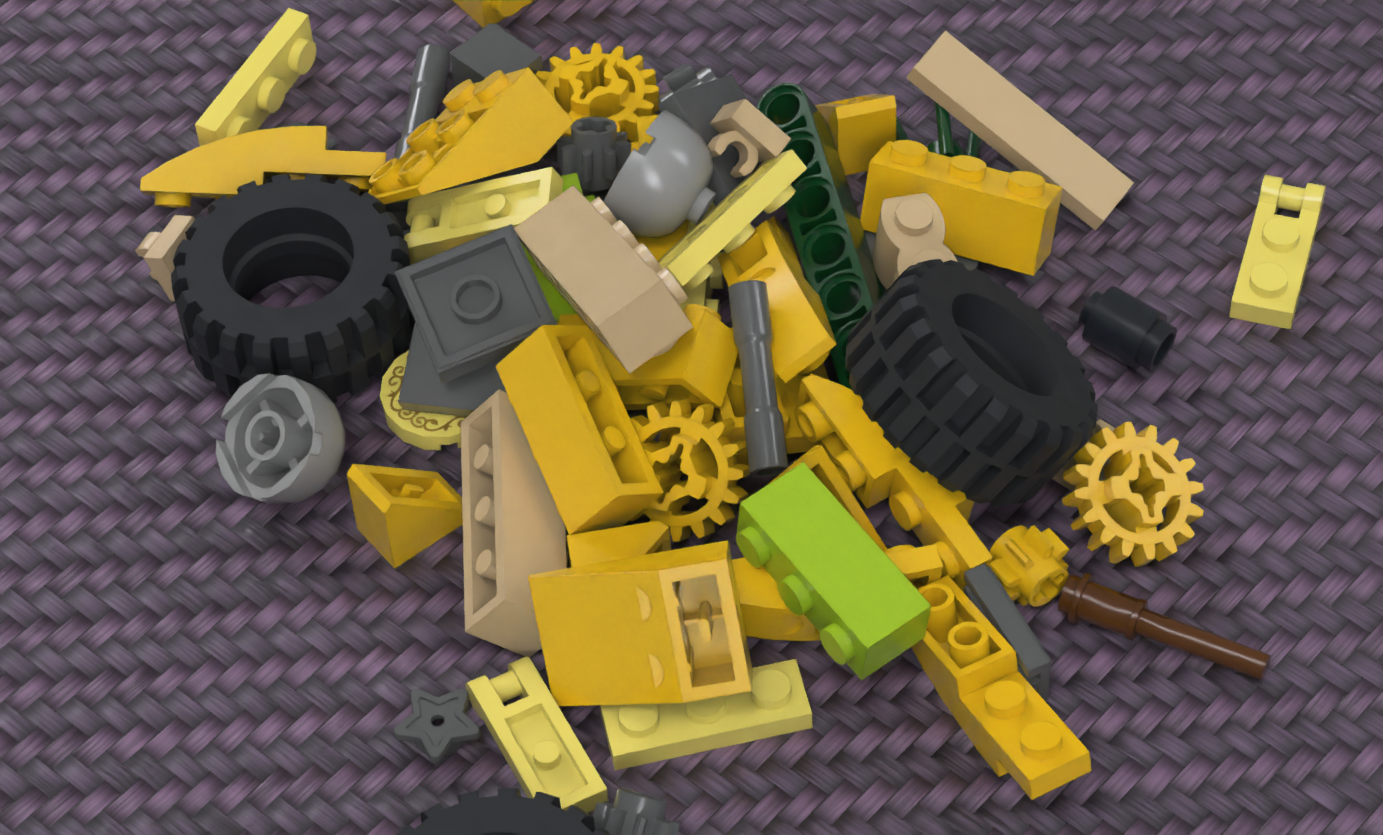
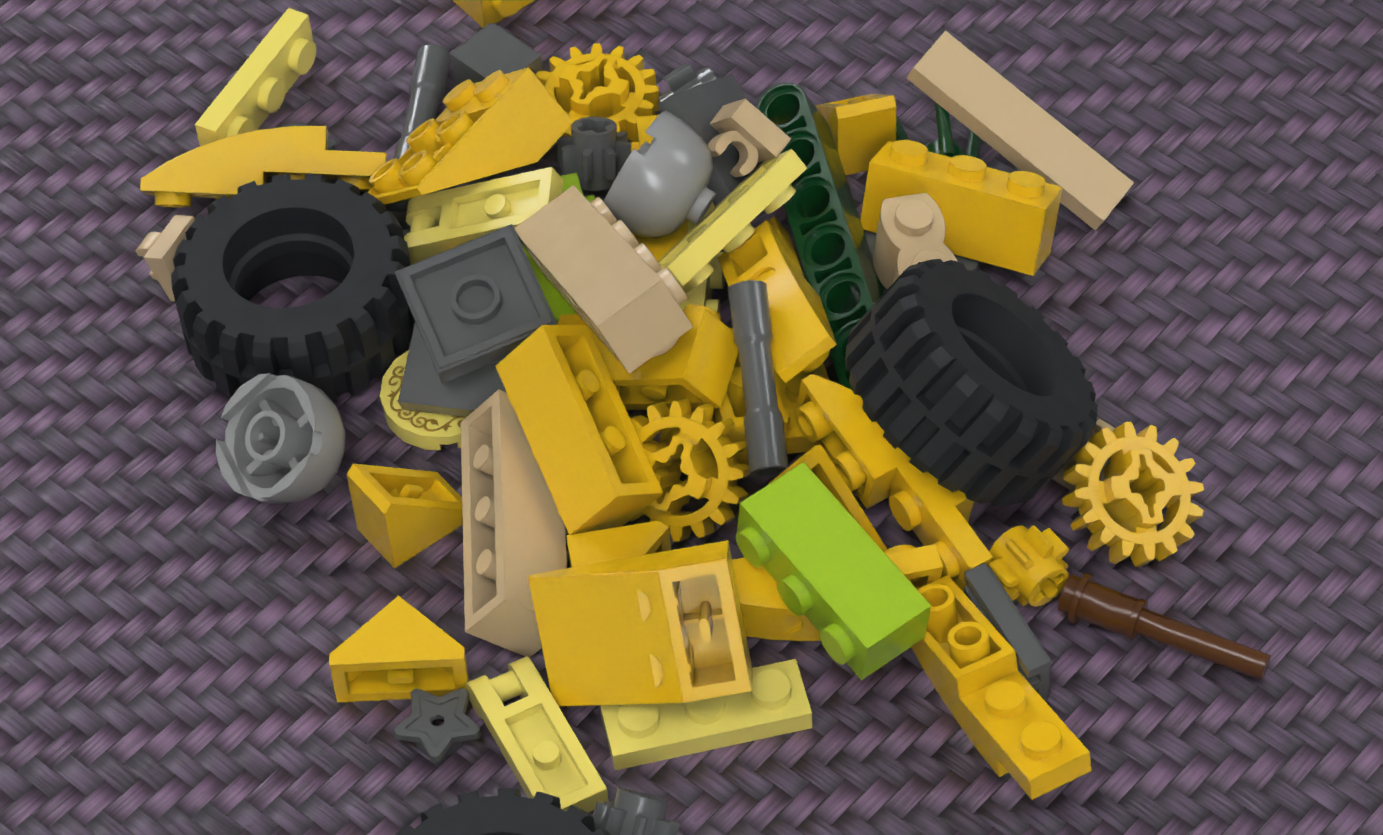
(396, 655): none -> yellow slope
(1127, 329): black brick -> none
(1277, 253): light yellow plate -> none

